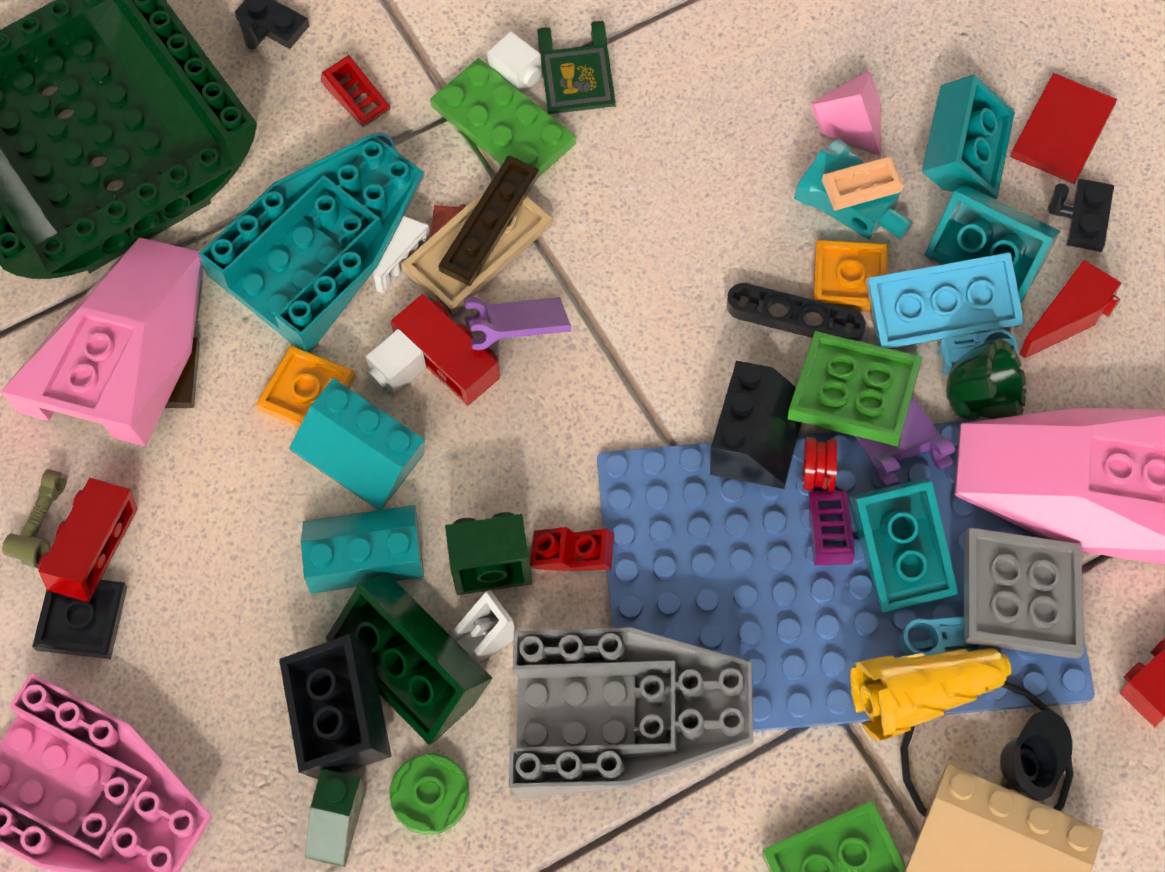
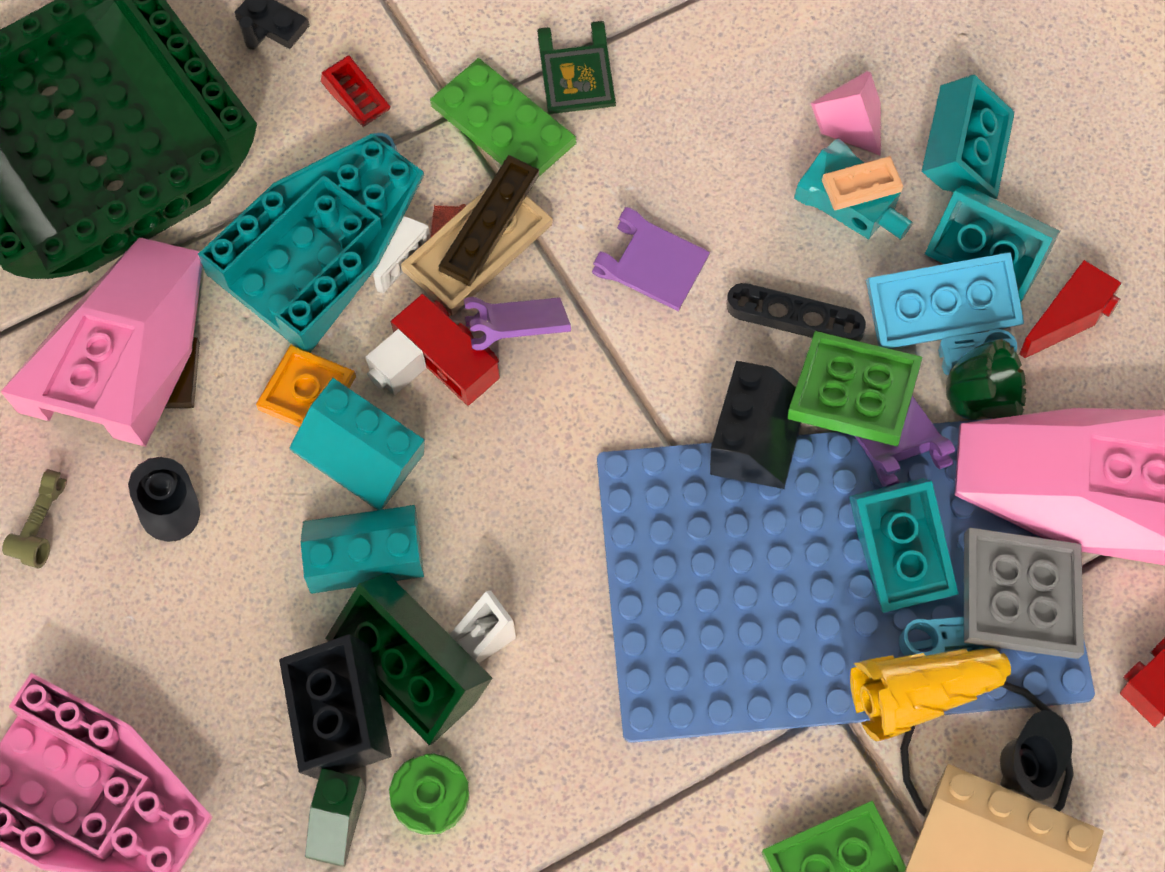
(80, 626): black tile -> none
(87, 539): red brick -> none
(164, 499): none -> black piece
(488, 553): dark green brick -> none
(515, 61): white brick -> none
(572, 551): red slope -> none
(621, 709): light grey wedge -> none
(653, 261): none -> medium lavender flag
(819, 464): red wheel -> none
(831, 555): magenta slope -> none
(843, 272): light orange tile -> none
(1063, 128): red tile -> none
(1087, 213): black plate -> none

